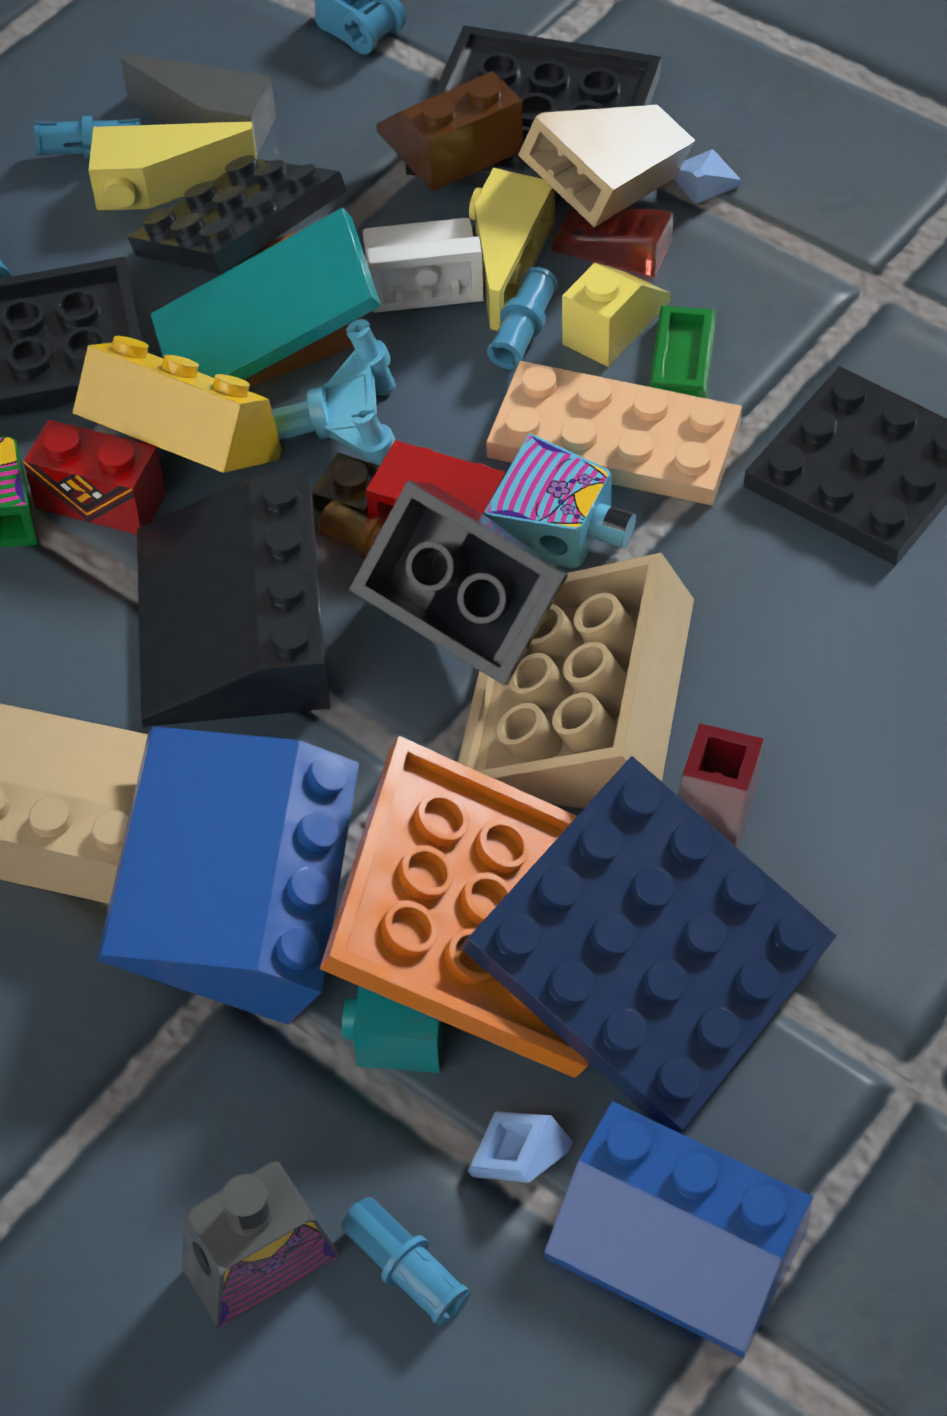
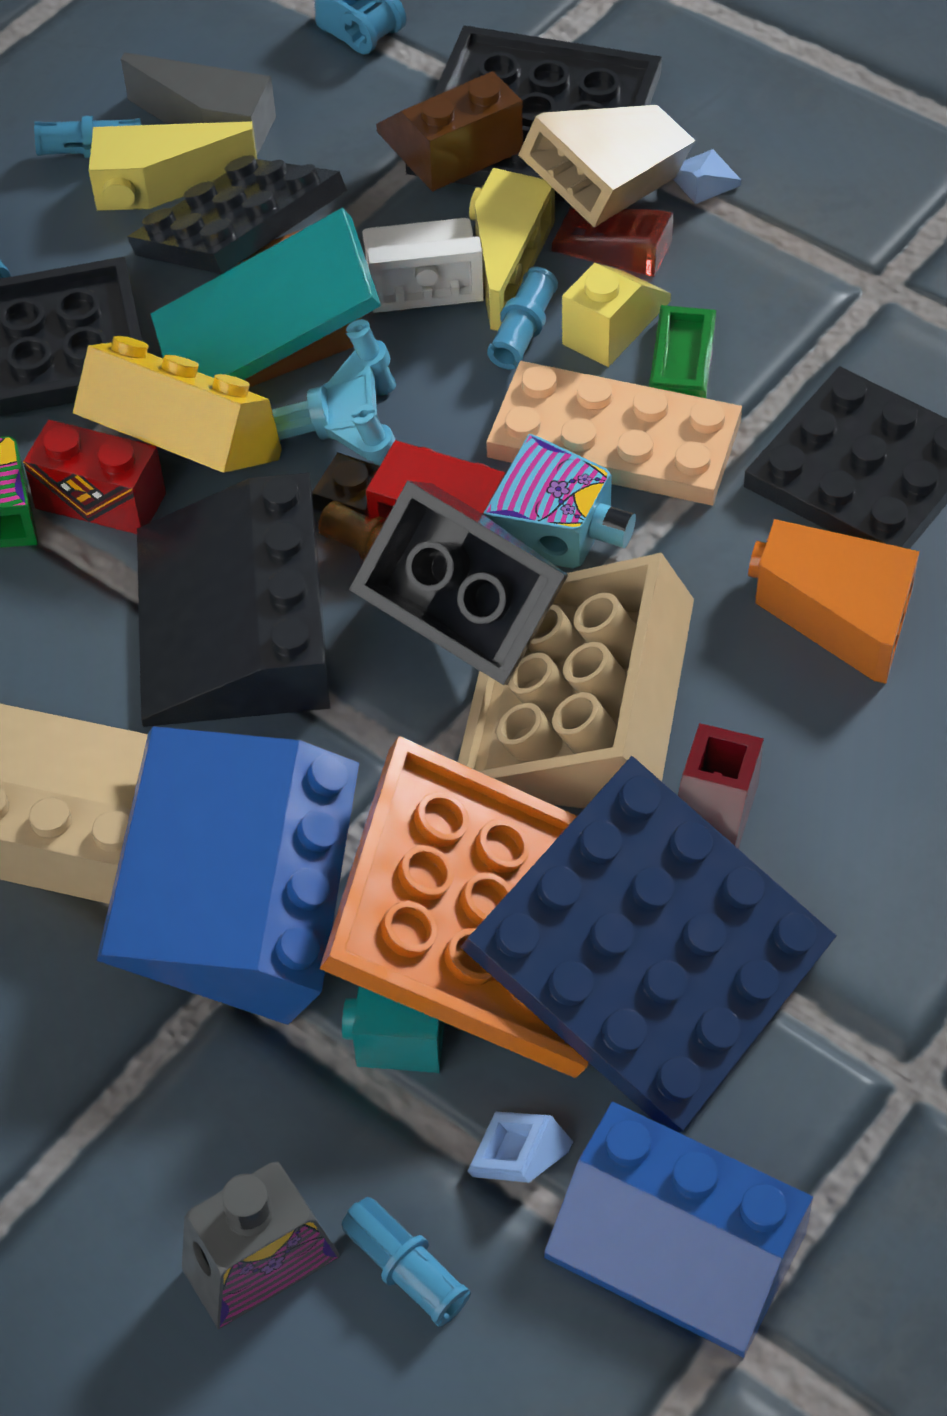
(837, 591): none -> orange slope

